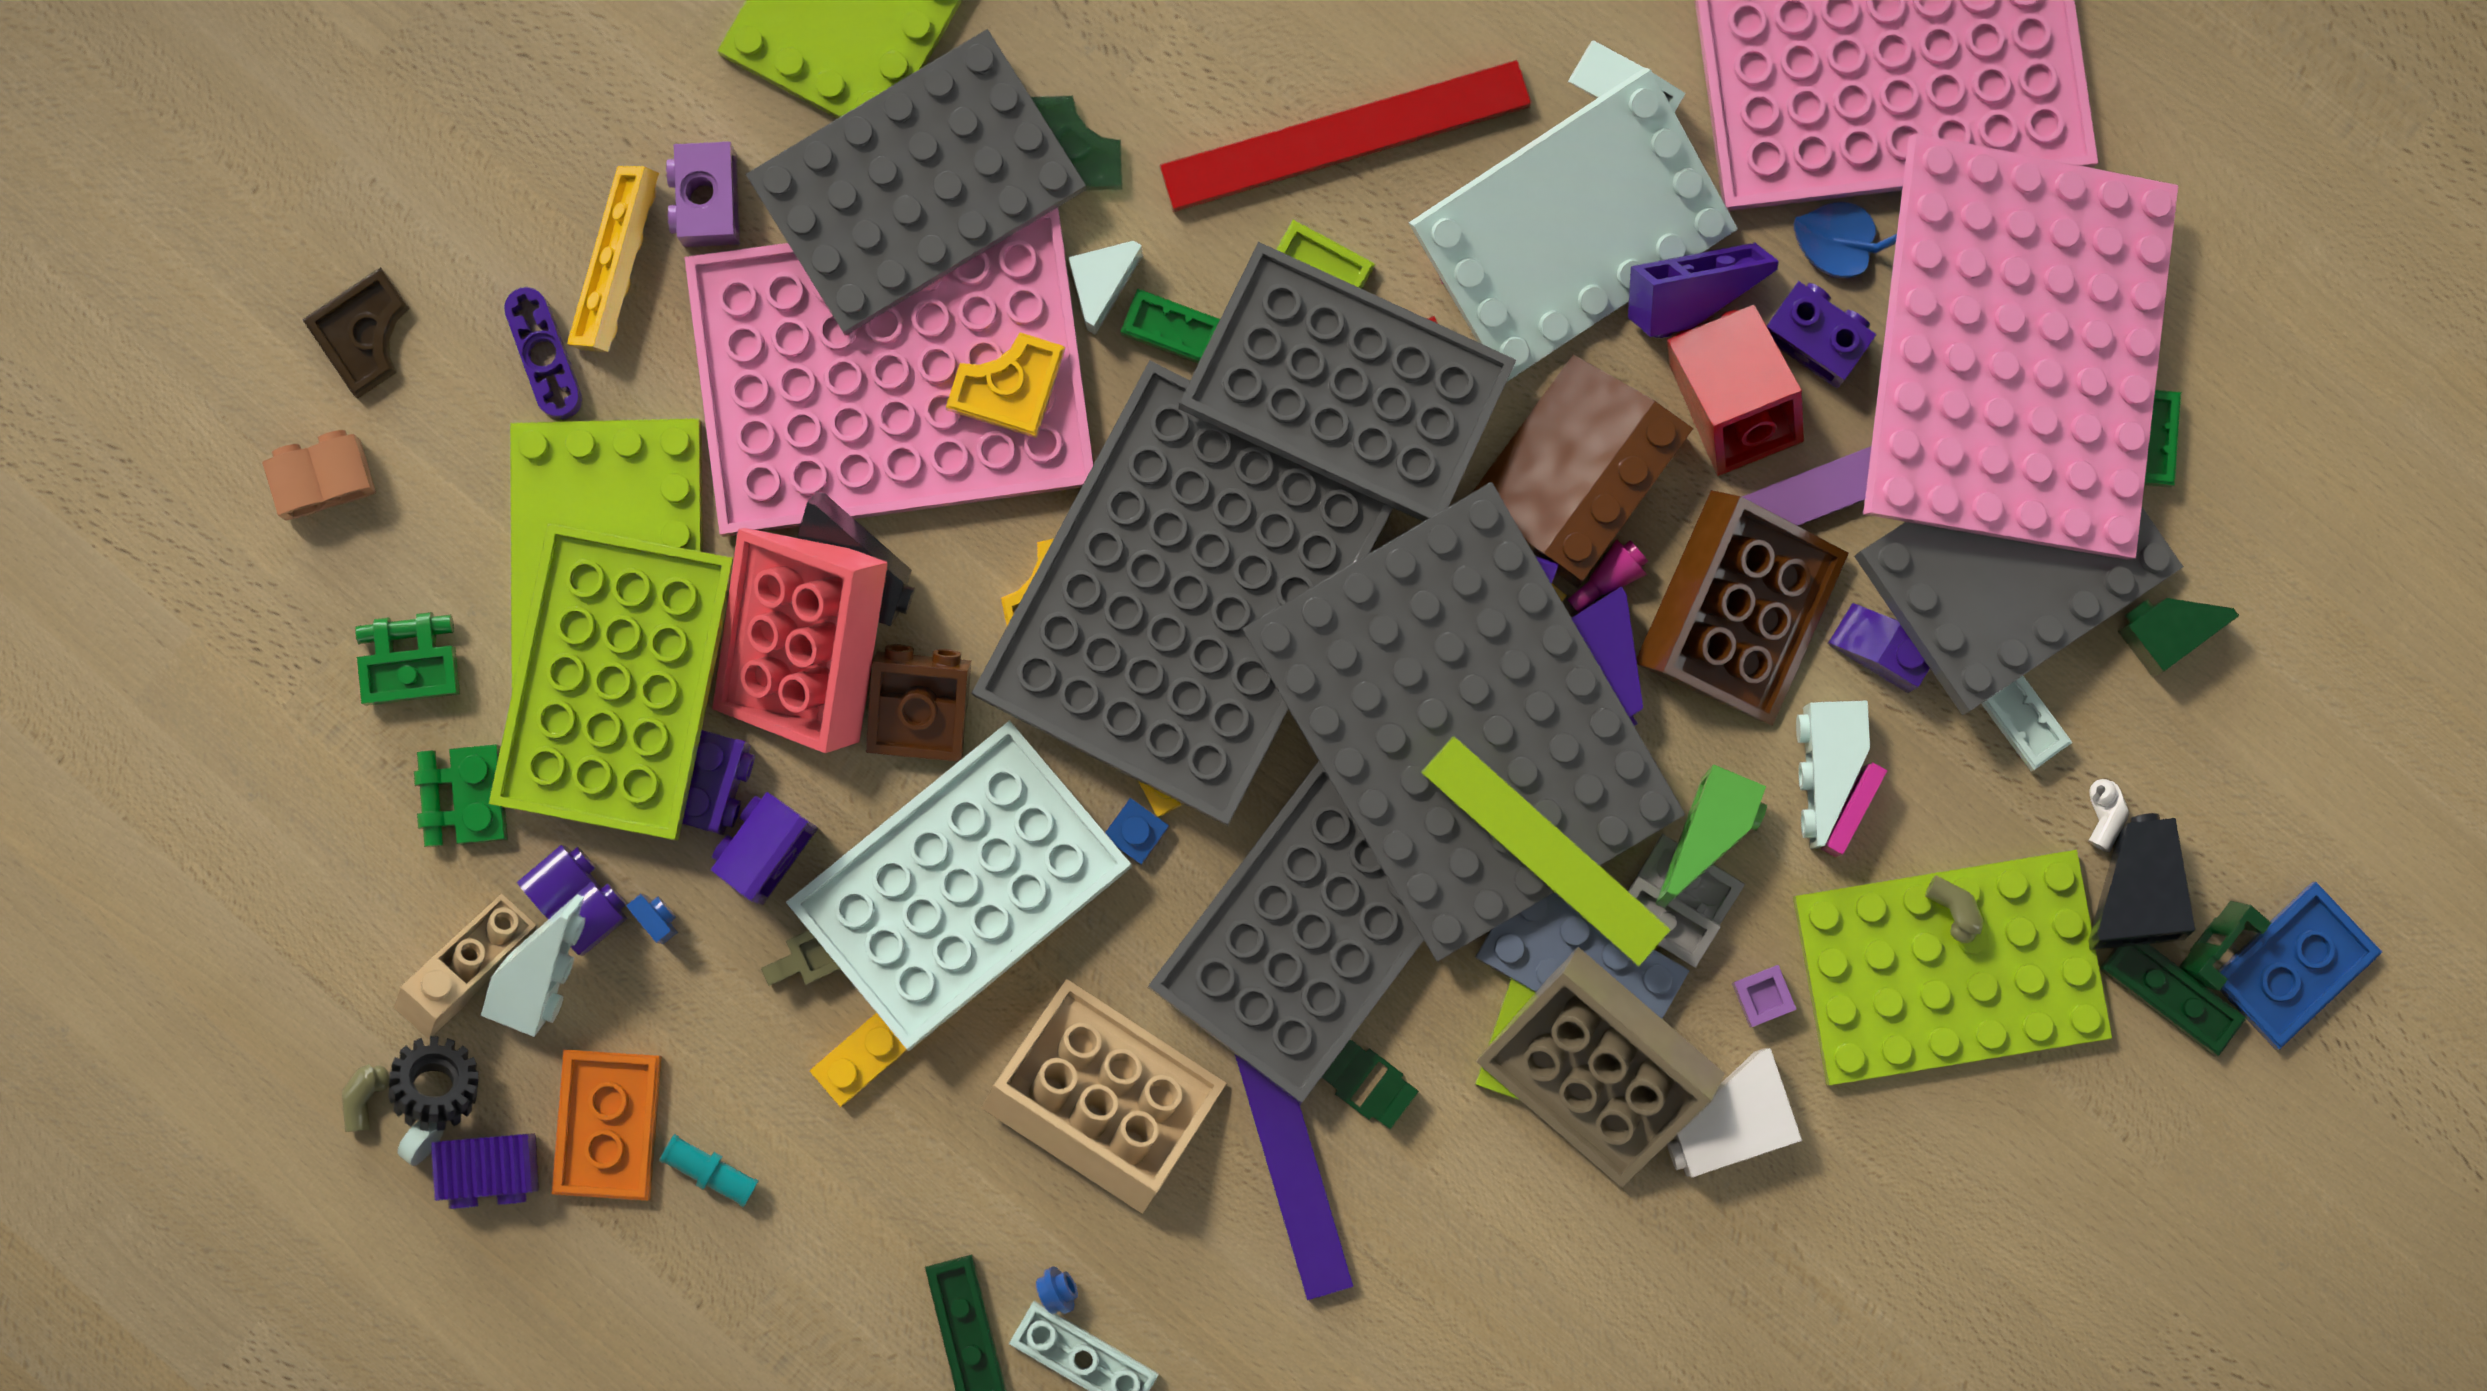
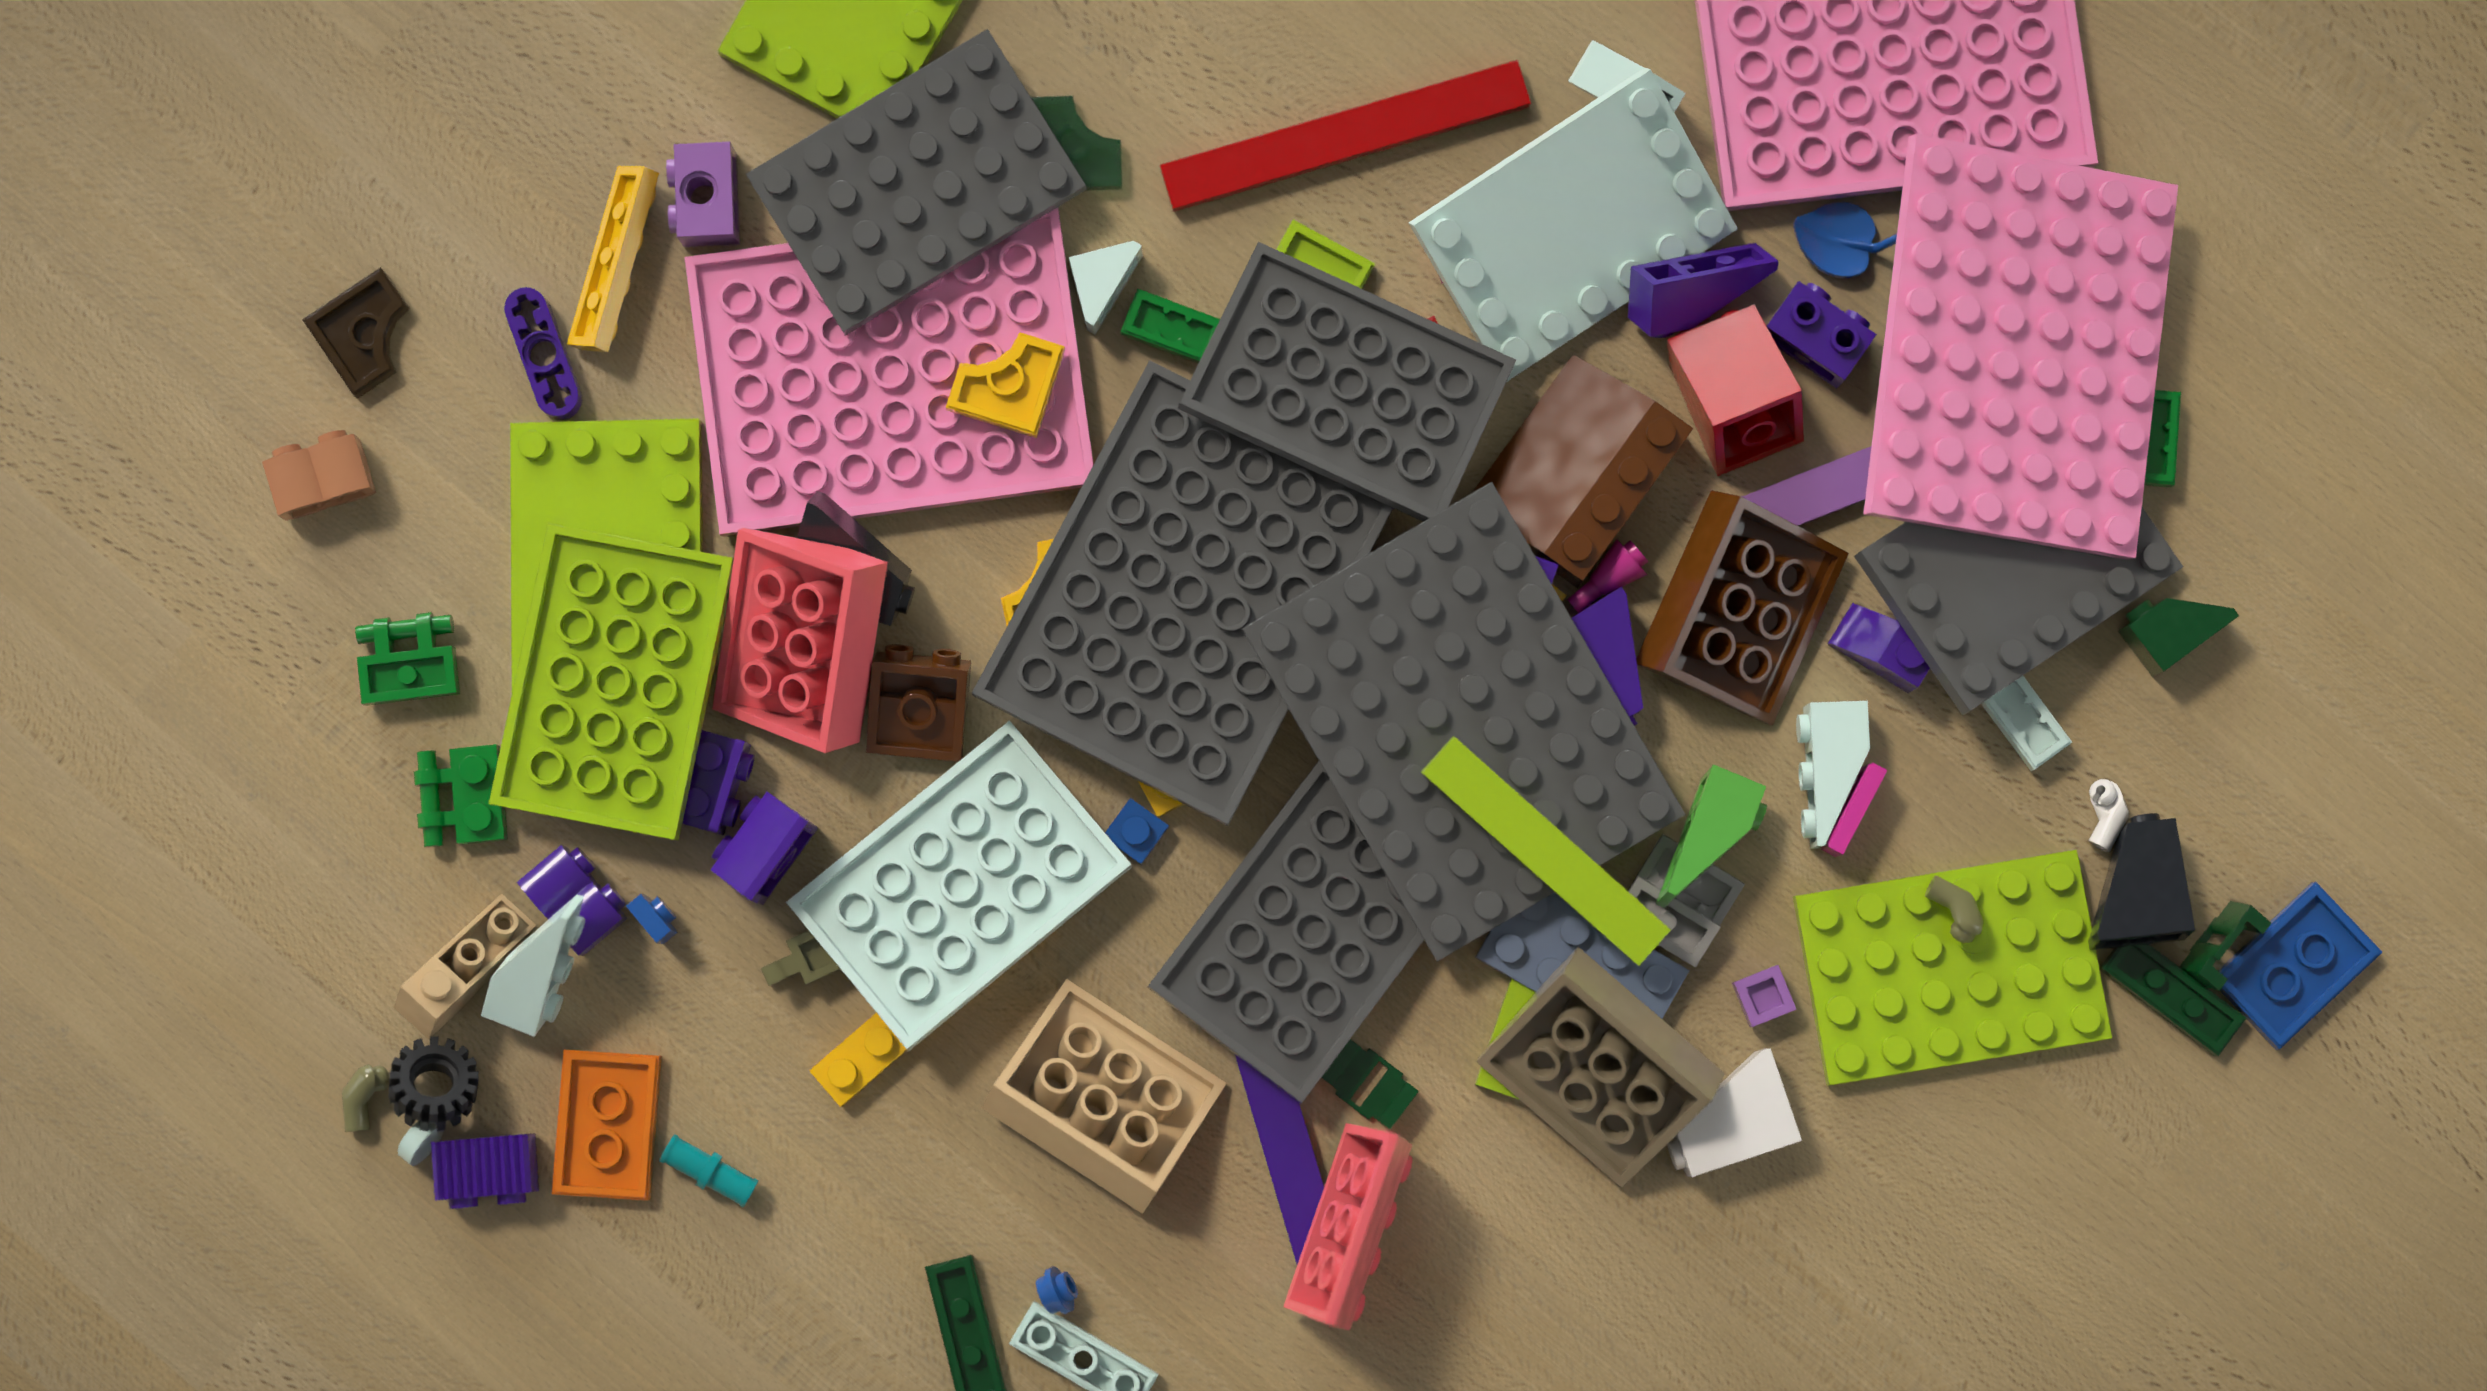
(1349, 1226): none -> coral slope

